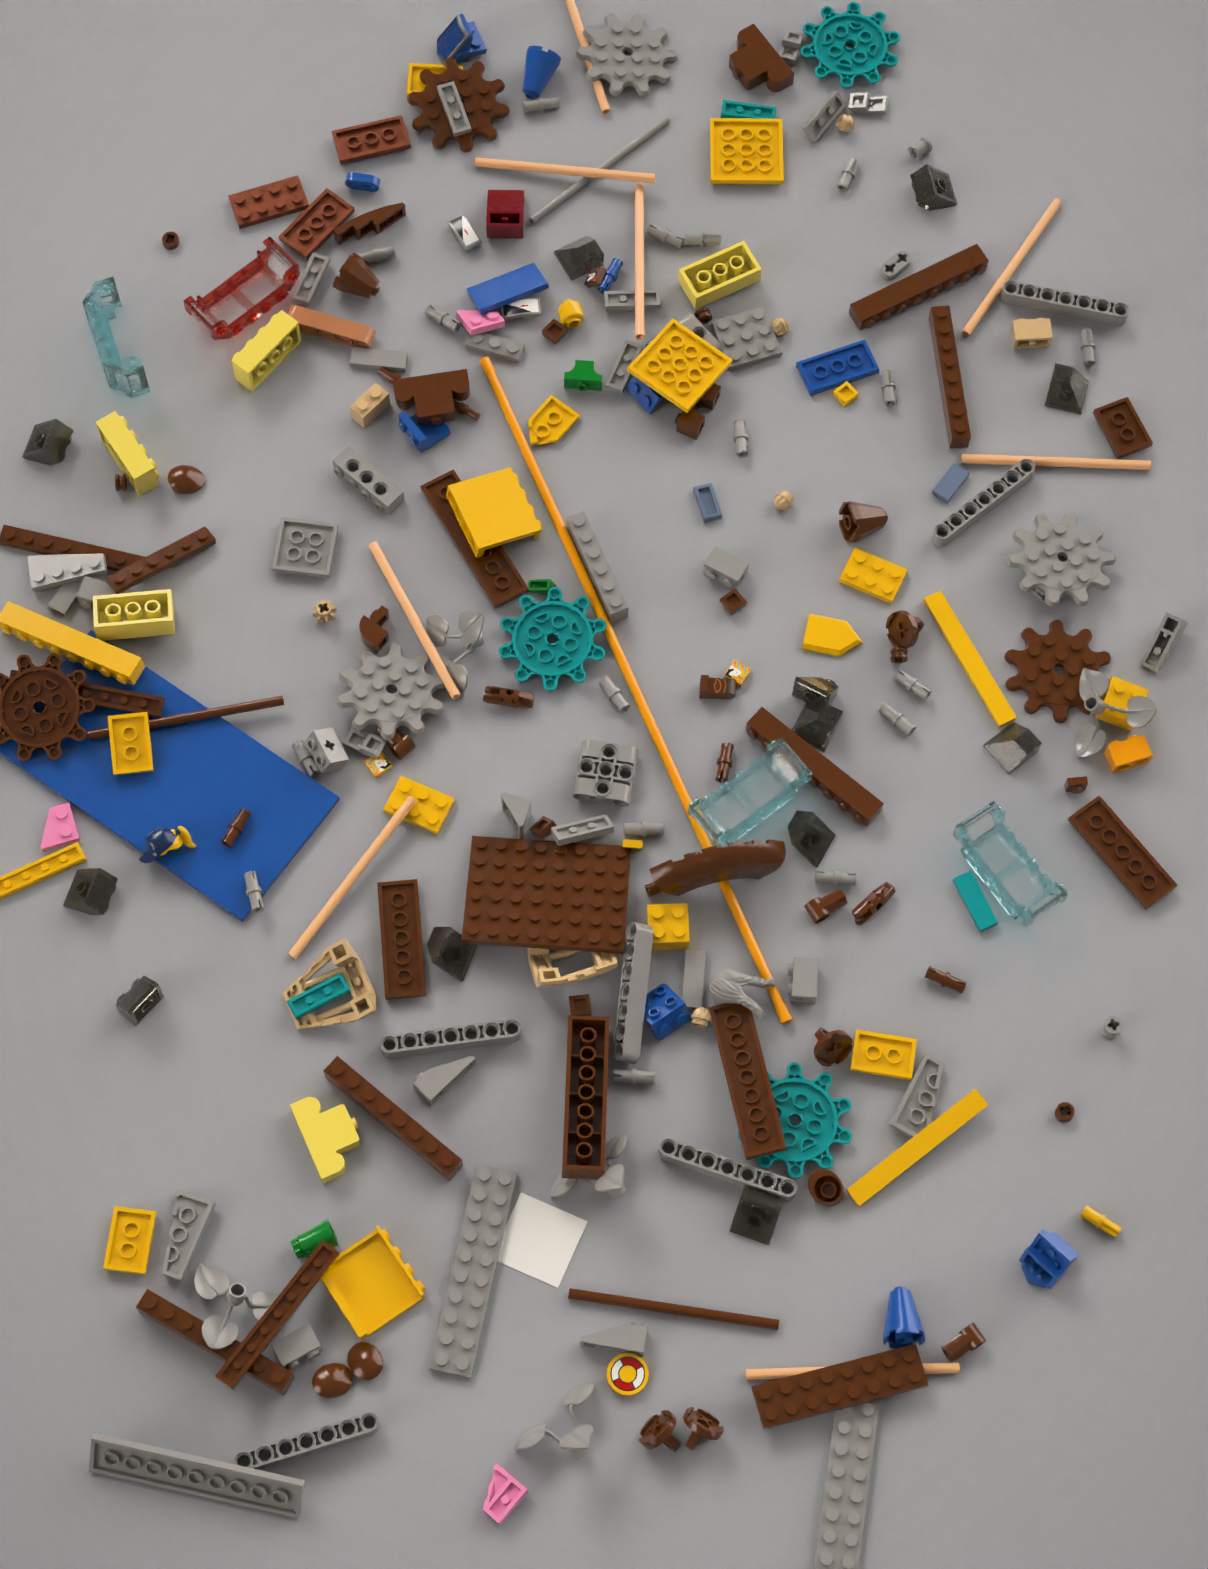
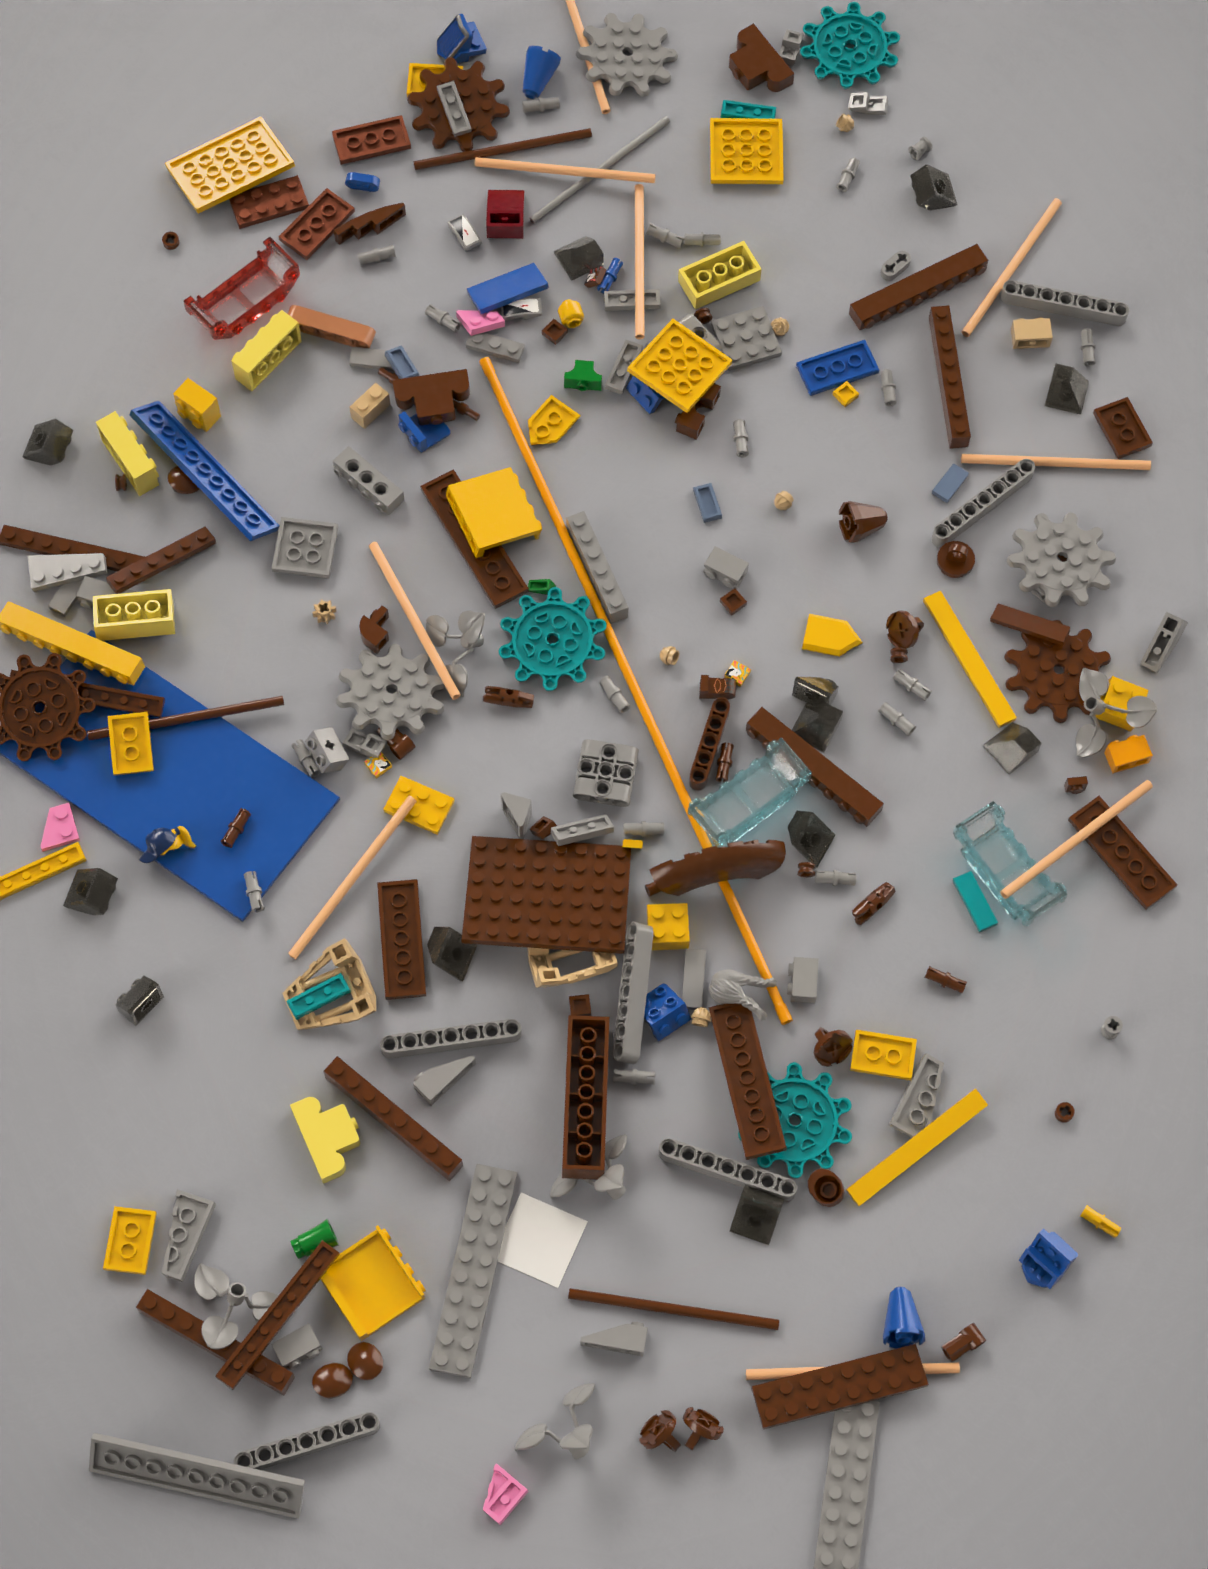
(120, 373): clear light blue windscreen -> none
(197, 405): none -> yellow brick
(204, 470): none -> blue plate
(229, 165): none -> yellow plate
(311, 279): light grey plate -> none
(356, 278): reddish brown cone -> none
(401, 362): none -> sand blue tile
(502, 149): none -> reddish brown piece
(627, 1374): tile -> none
(669, 655): none -> tan plate
(709, 735): none -> reddish brown beam
(806, 869): none -> reddish brown bush
(821, 908): reddish brown piece -> none
(824, 116): light grey plate -> none
(873, 575): yellow plate -> none
(955, 559): none -> reddish brown tile
(1030, 624): none -> reddish brown tile
(1076, 839): none -> light nougat piece

